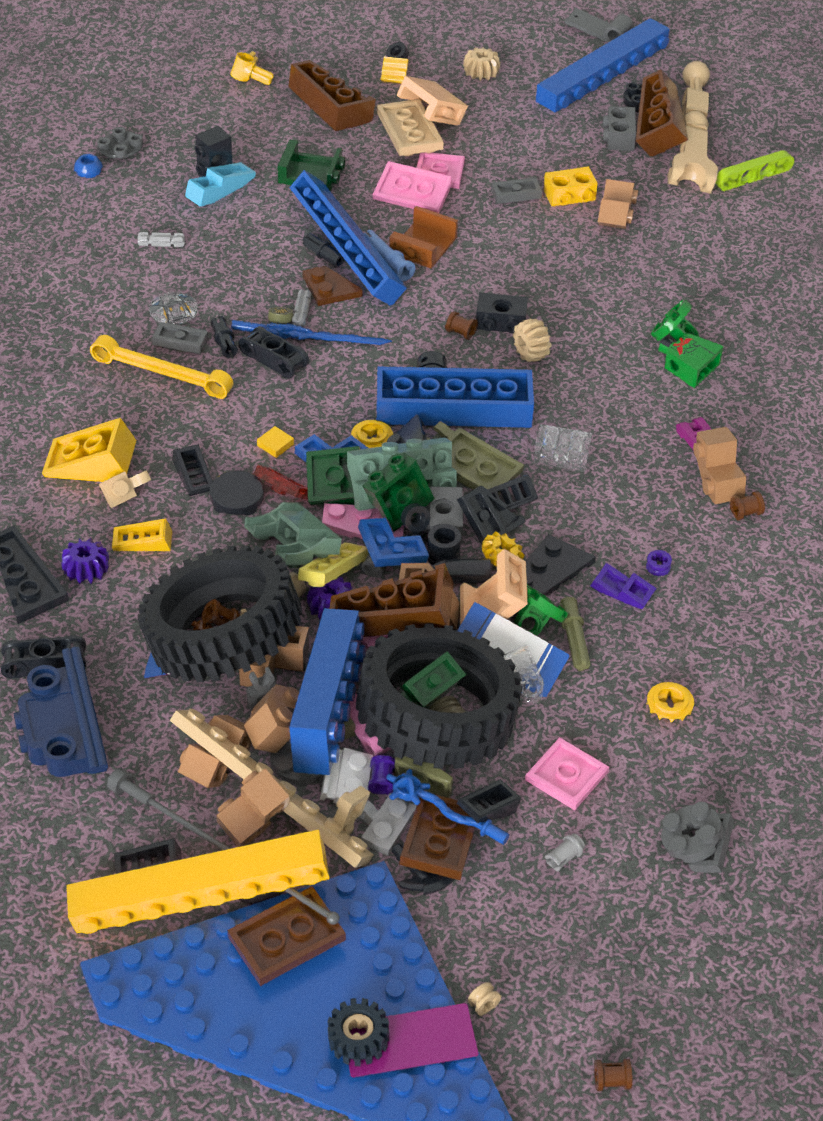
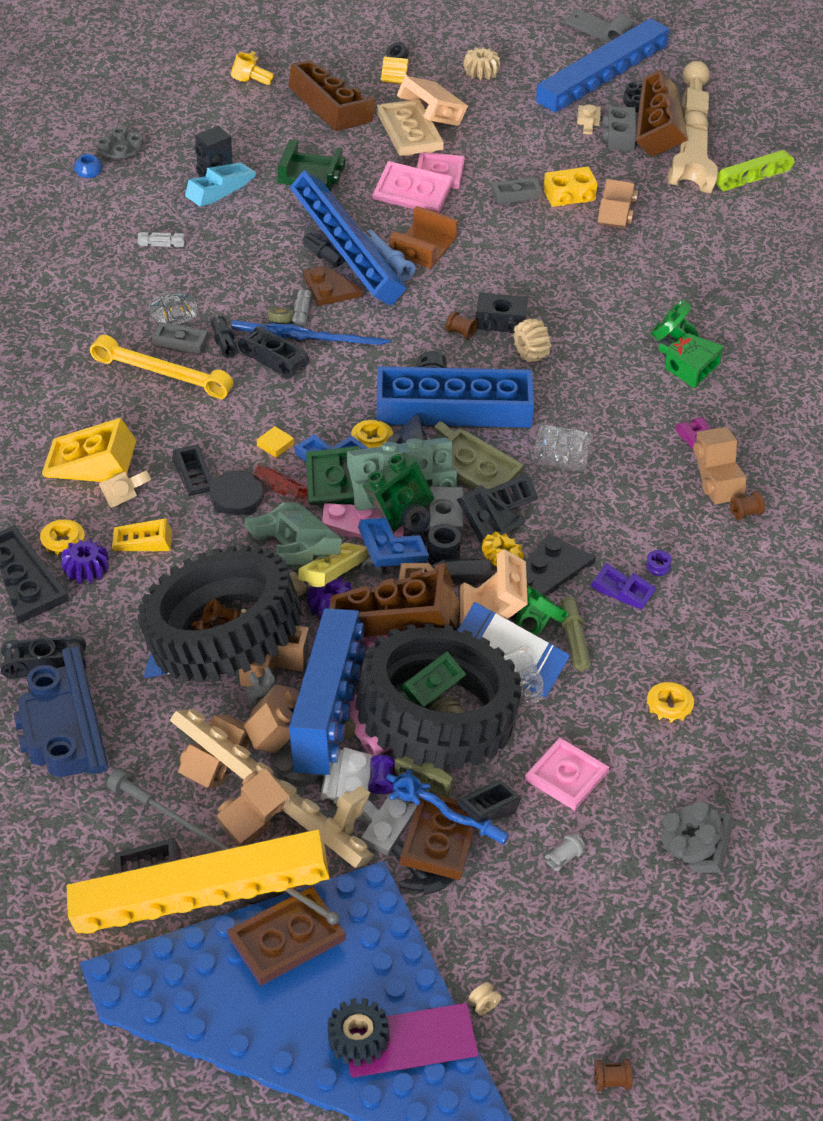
(61, 528): none -> yellow gear
(589, 117): none -> tan plate

